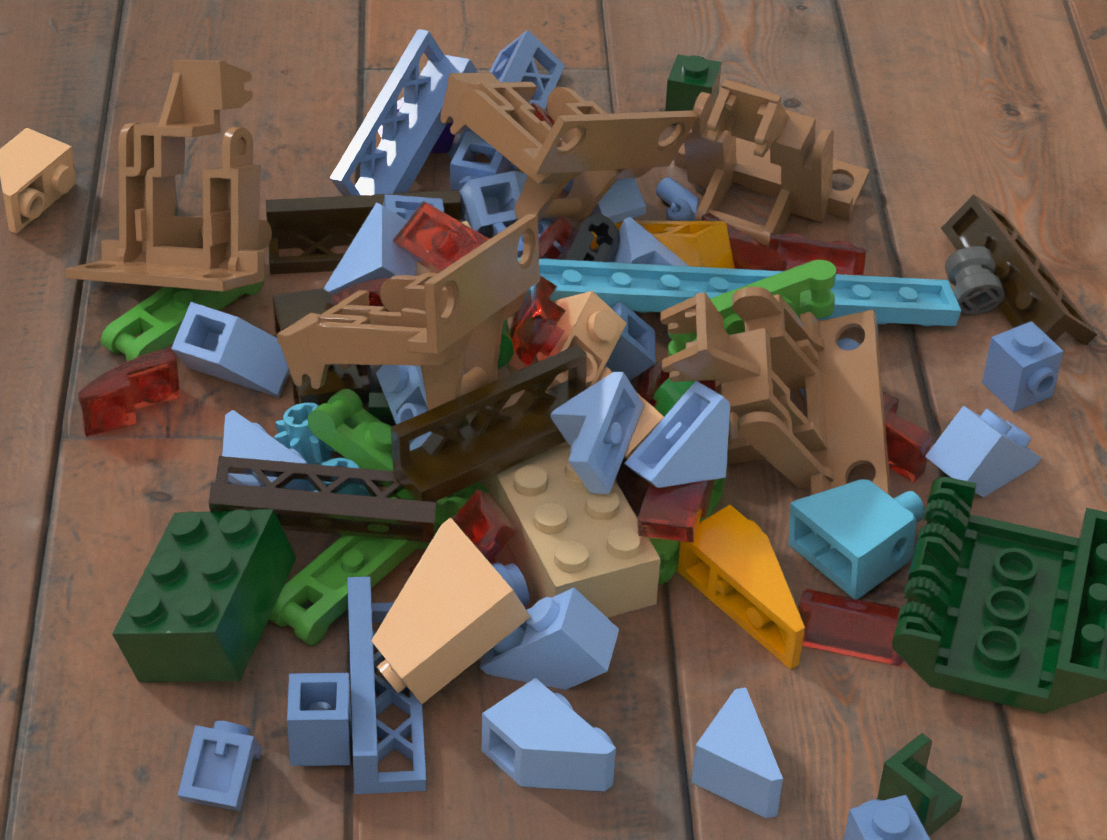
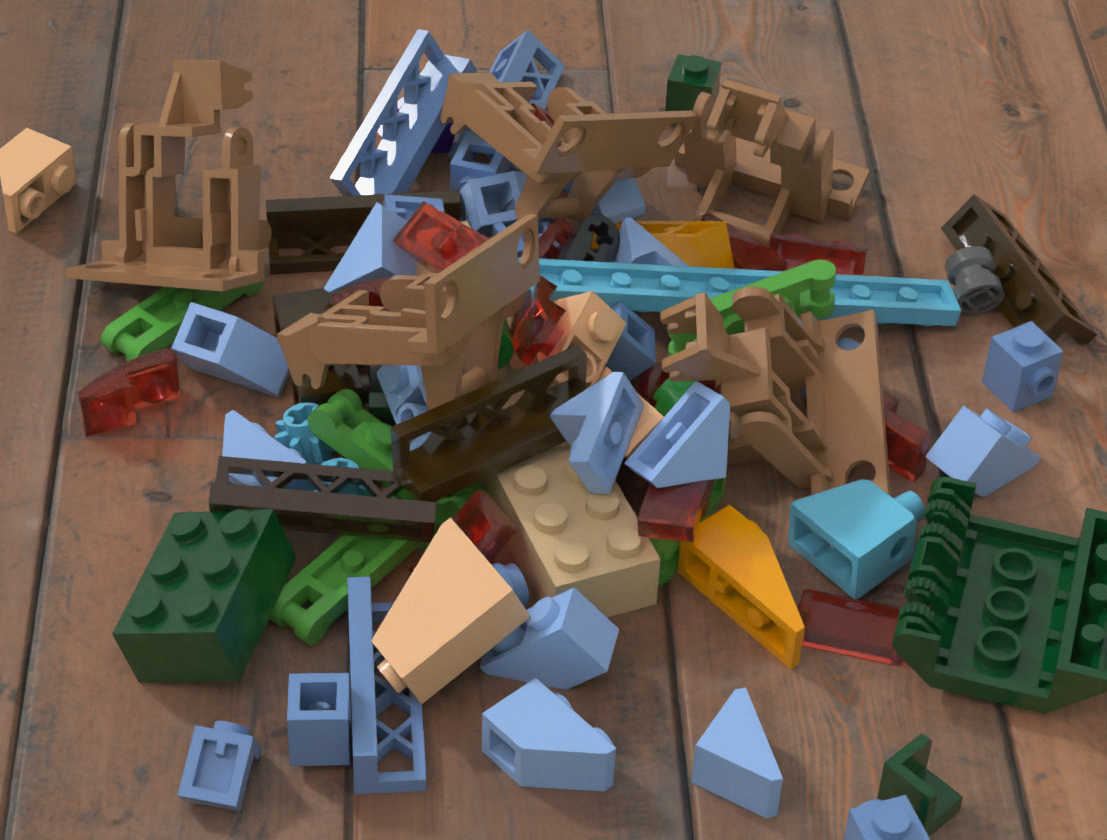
(682, 201): medium blue arm -> none

